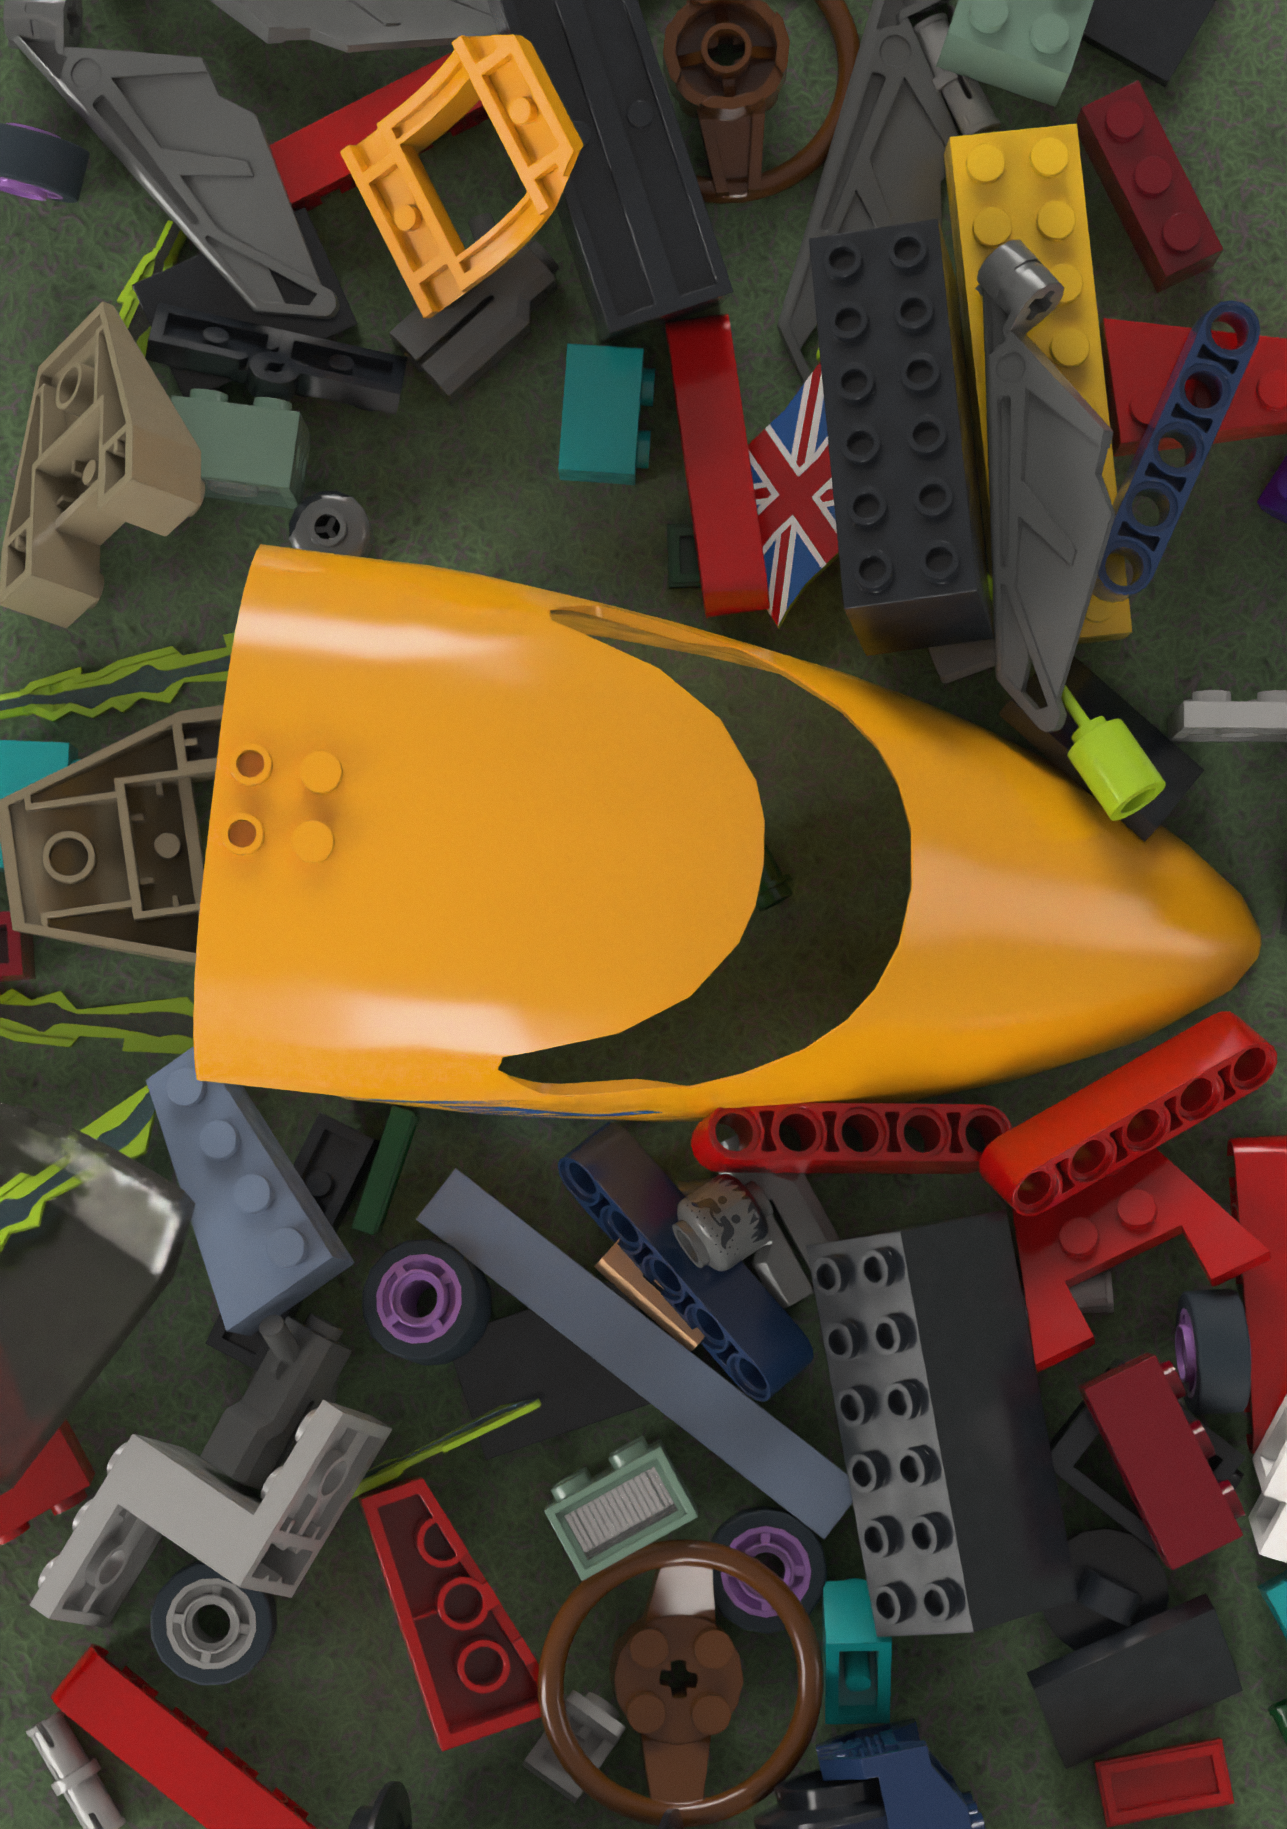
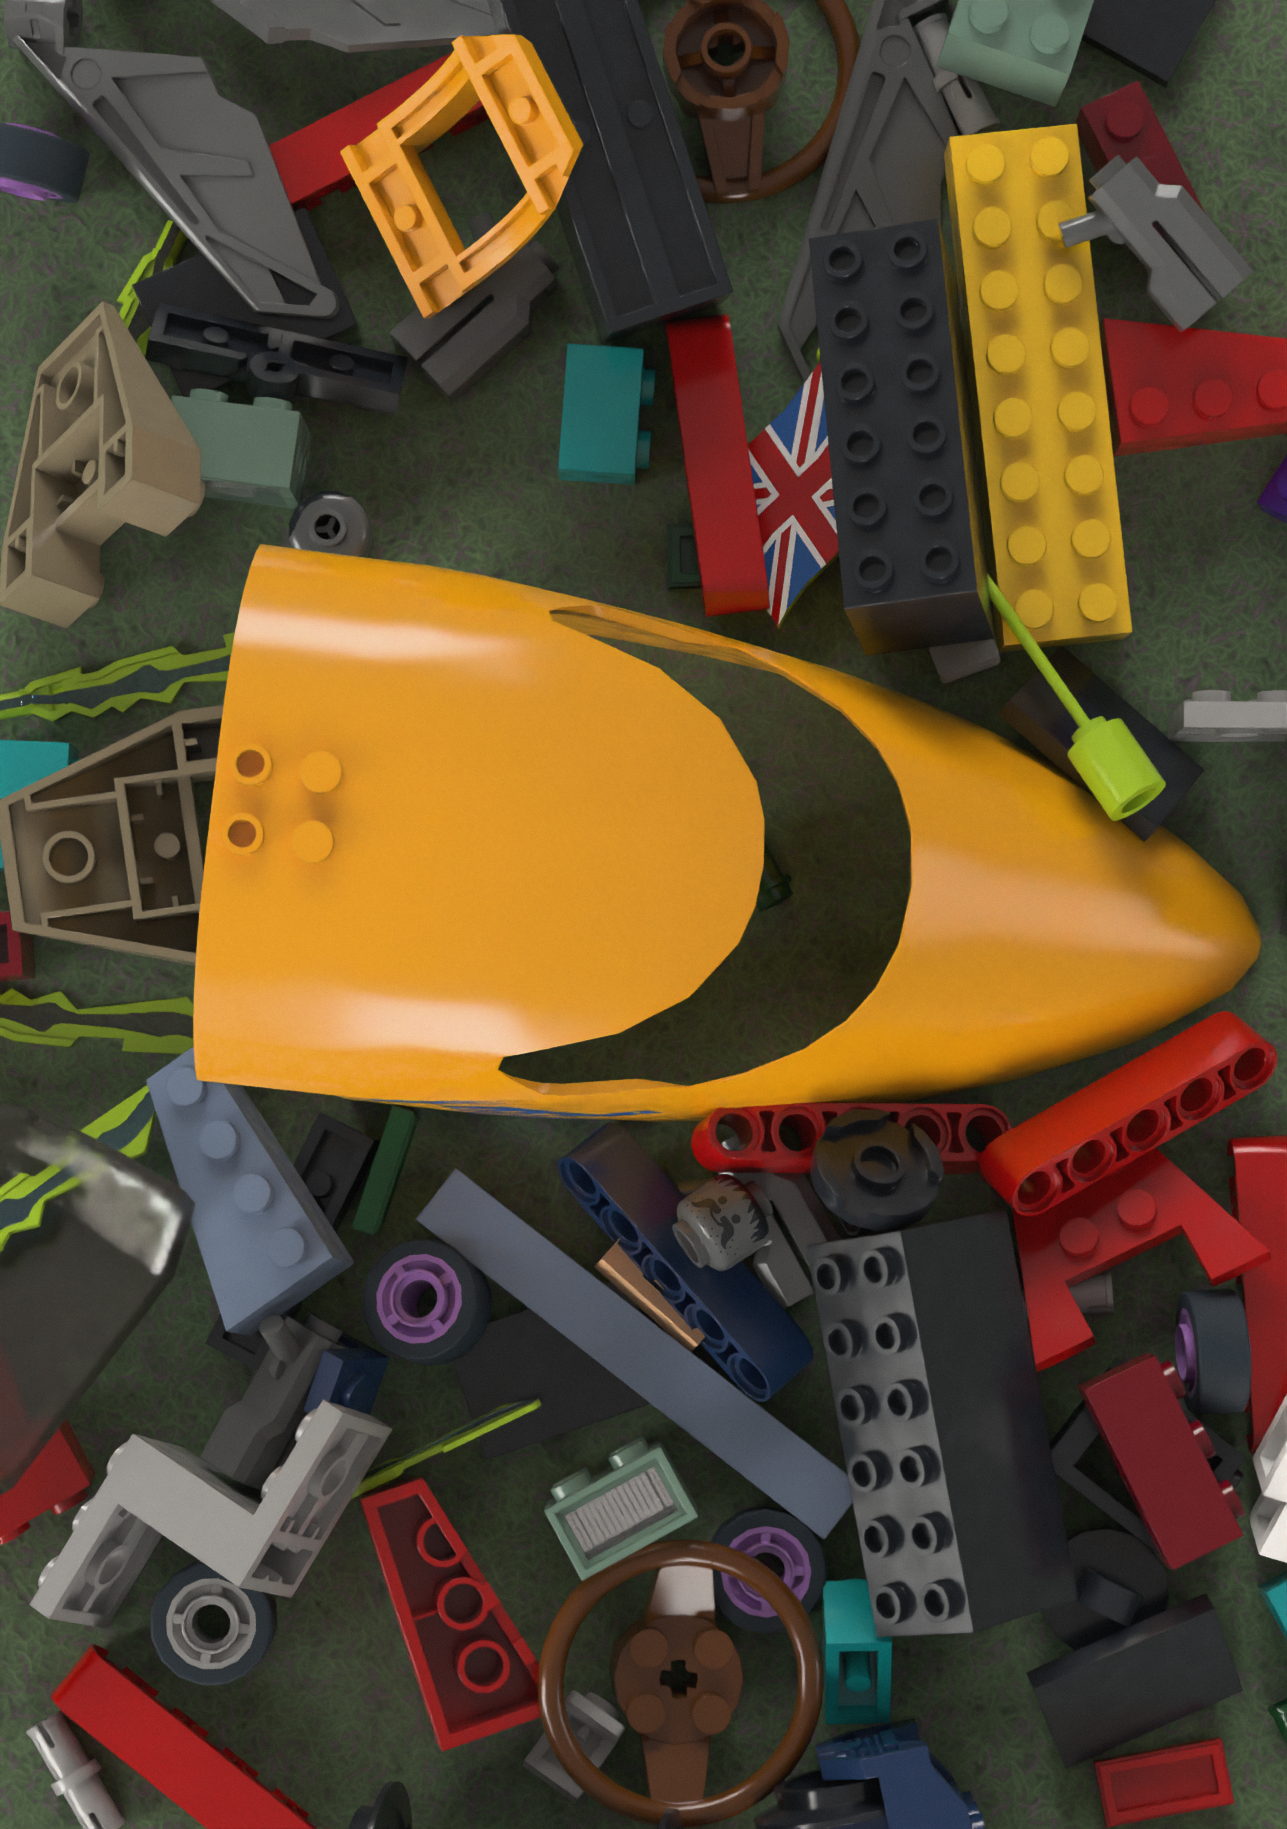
(348, 1376): none -> dark blue bracket
(875, 1172): none -> black tile
(1044, 486): dark grey wing -> none
(1127, 206): none -> dark grey piece
(1193, 429): dark blue beam -> none

